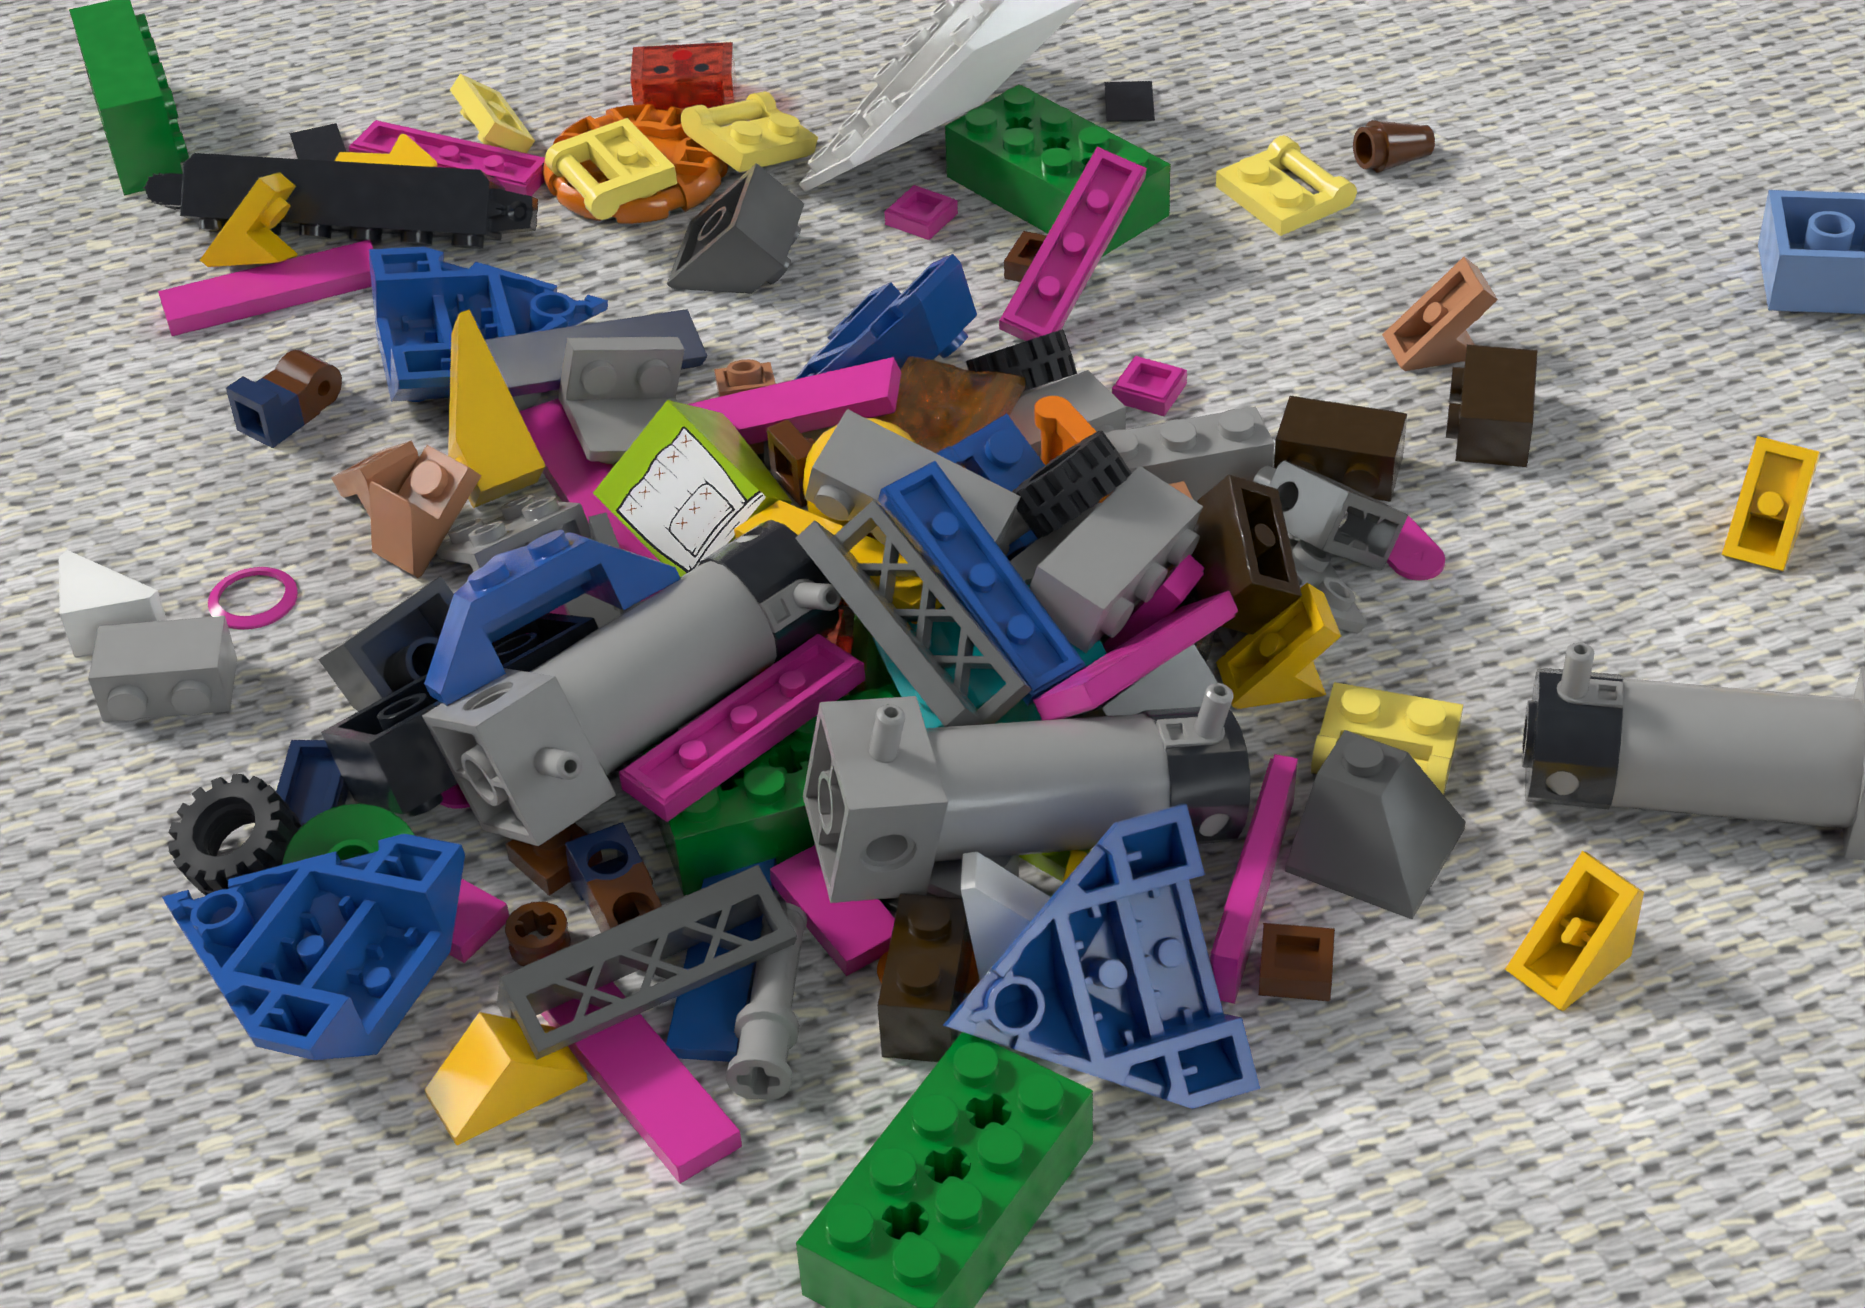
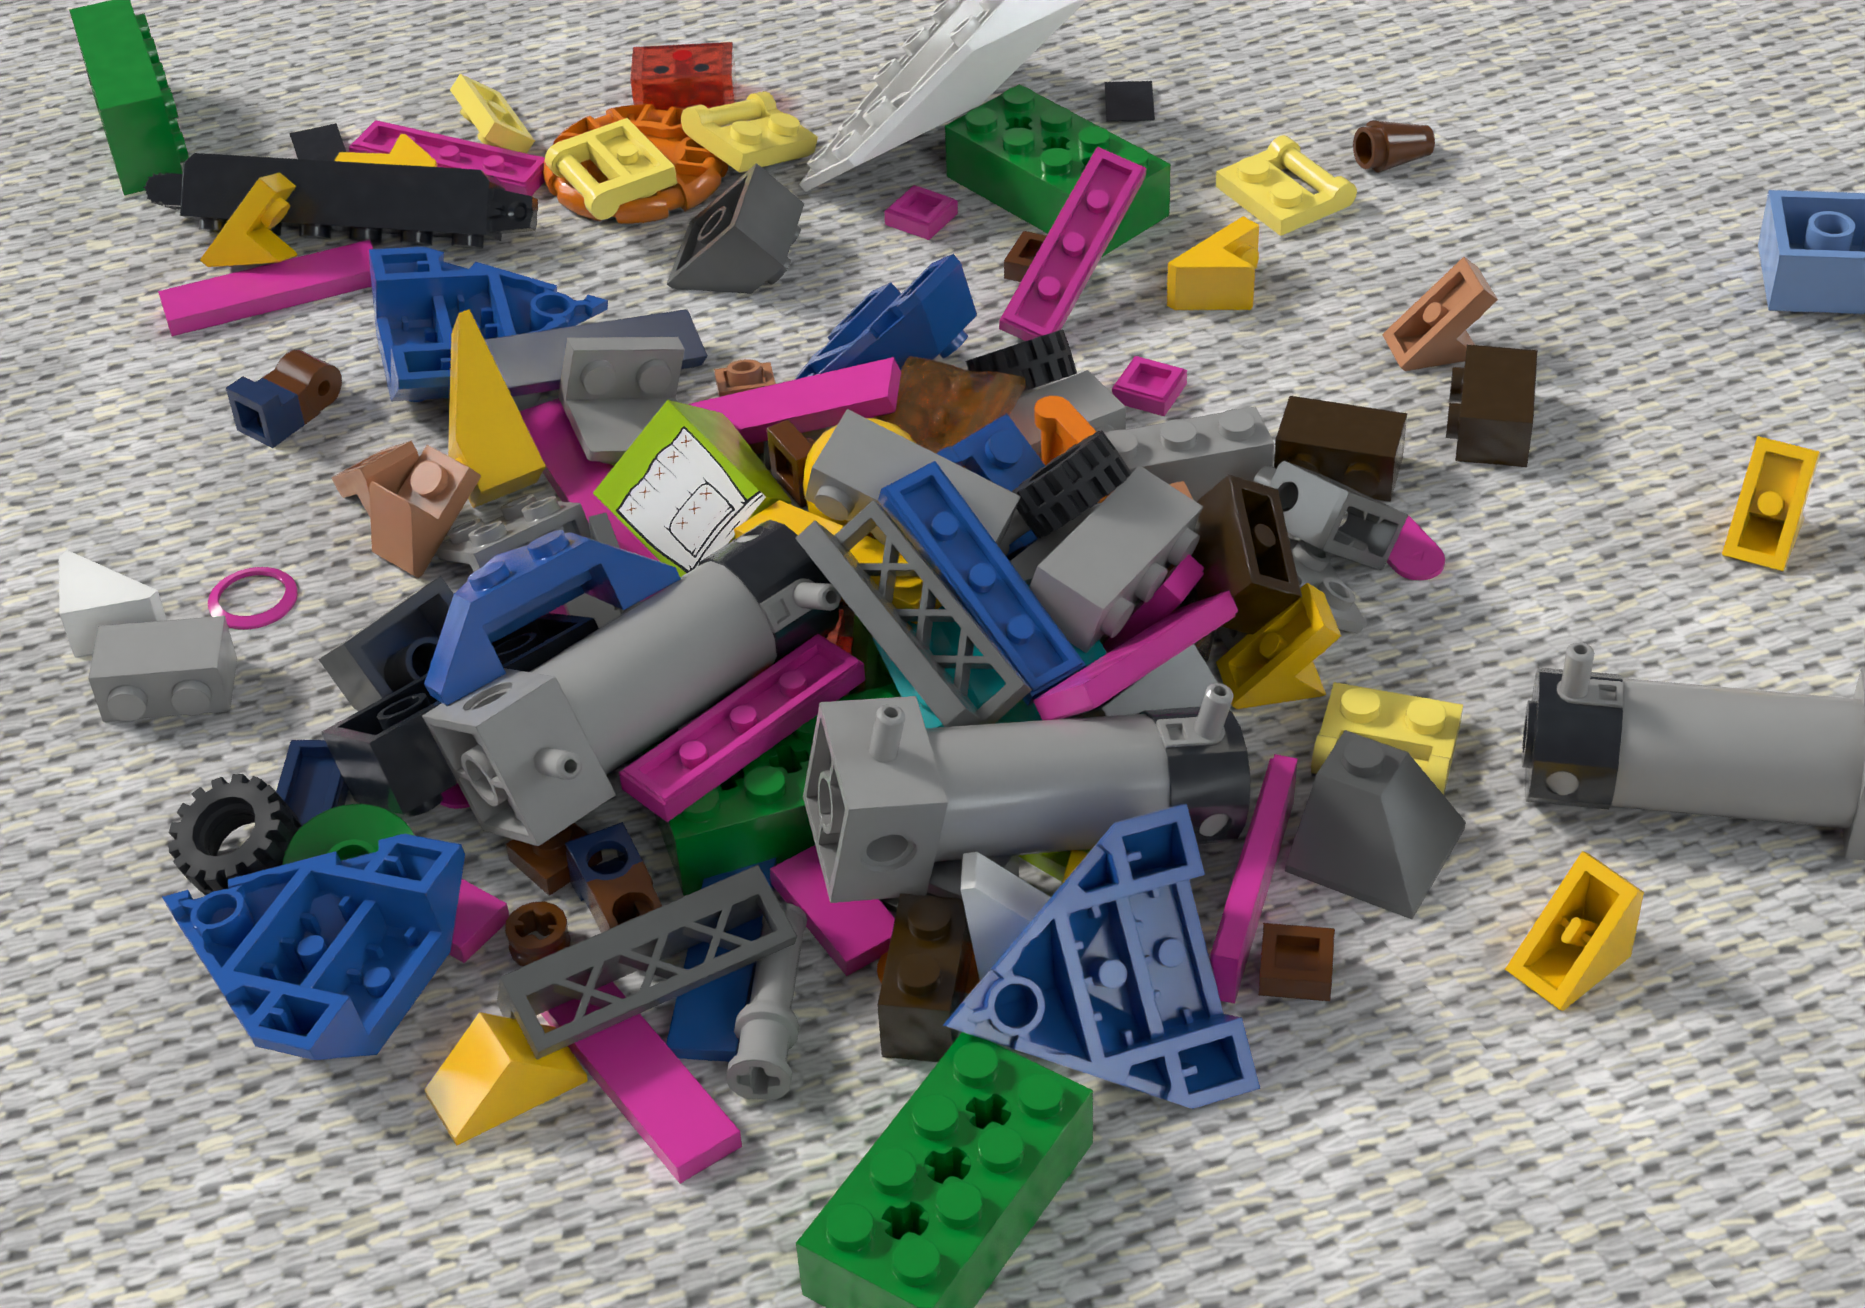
(1216, 271): none -> yellow slope

